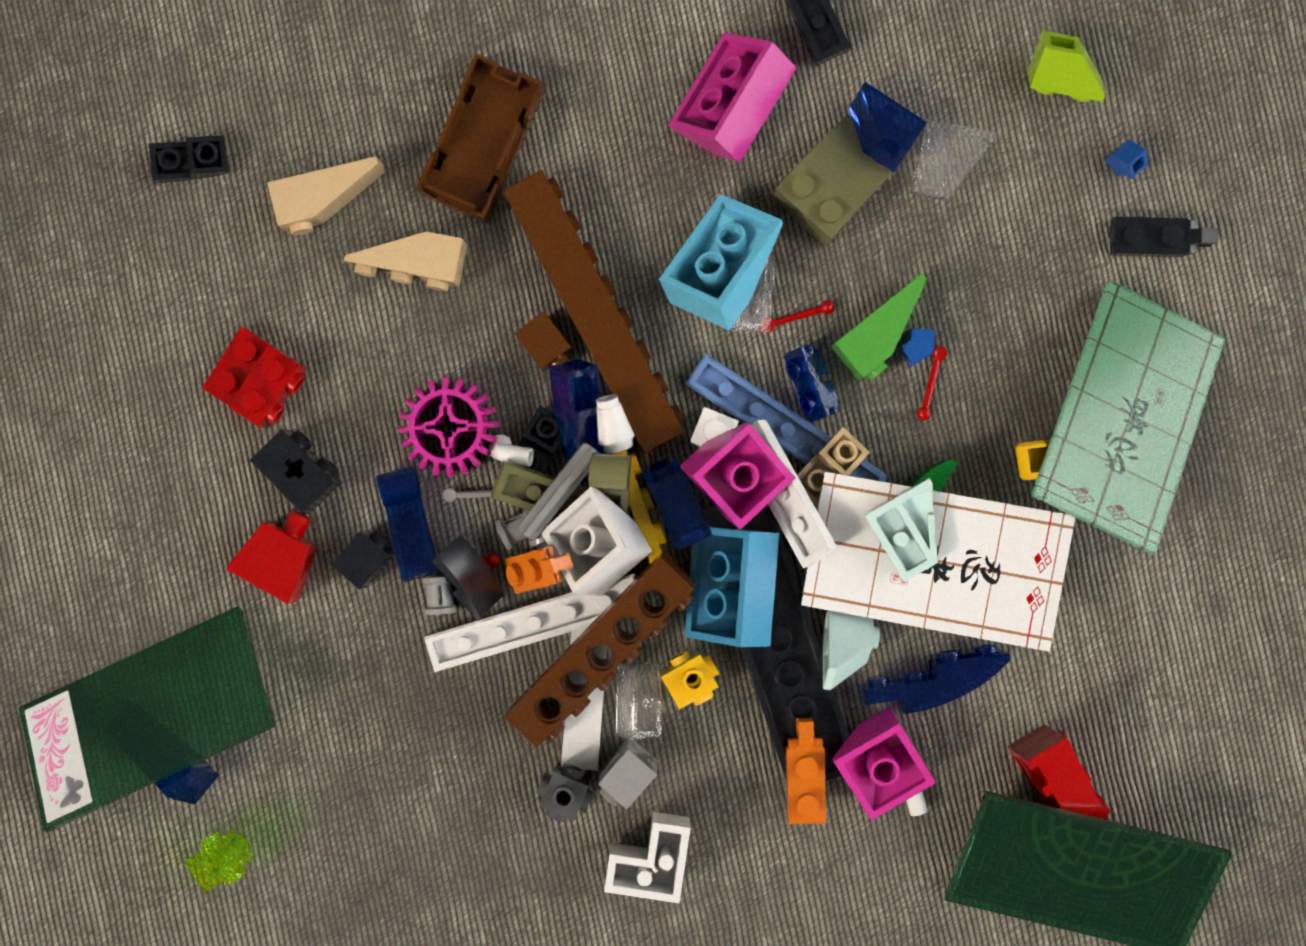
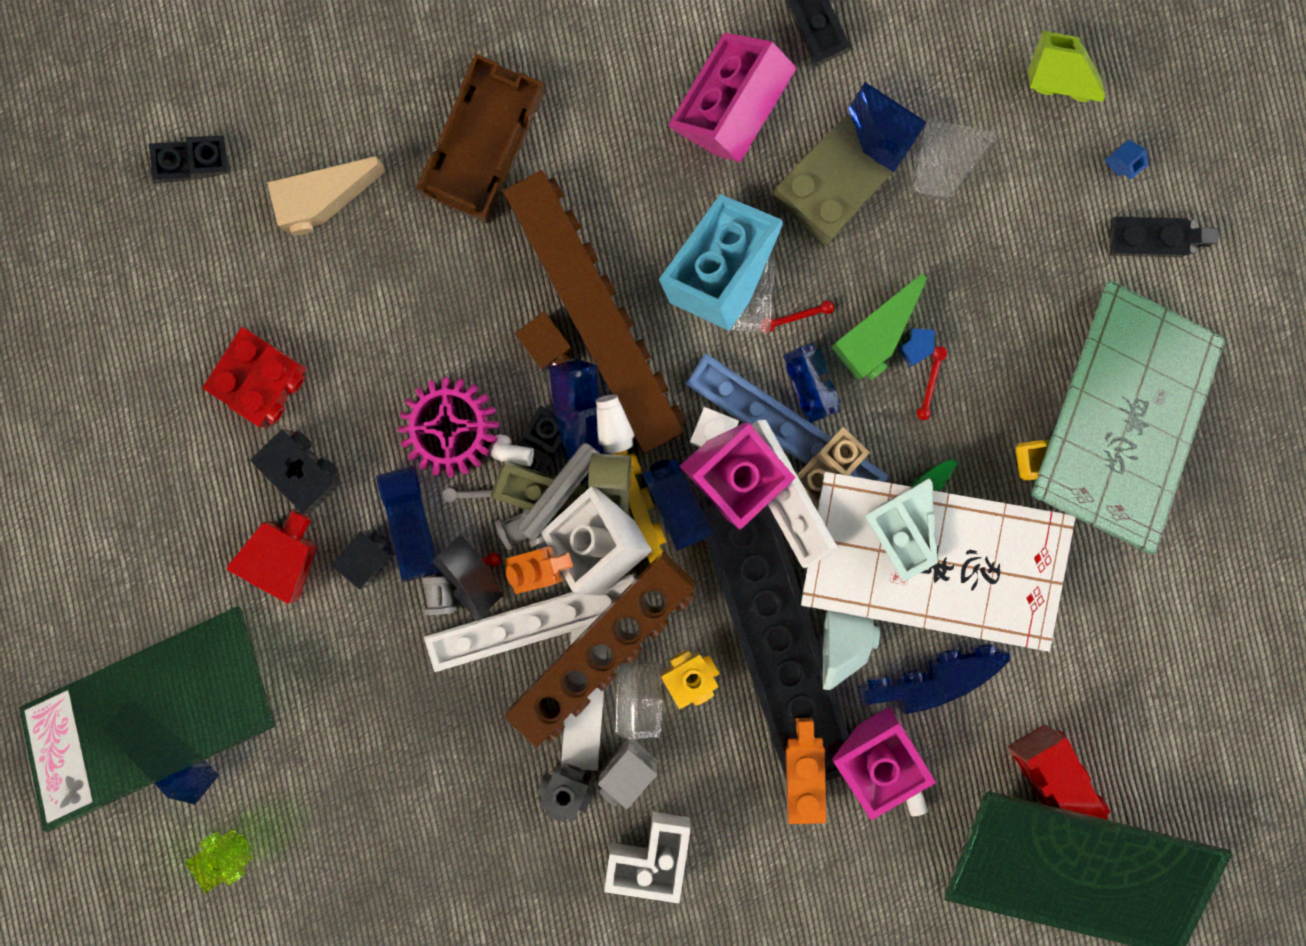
(420, 257): tan slope -> none
(733, 587): dark azure slope -> none

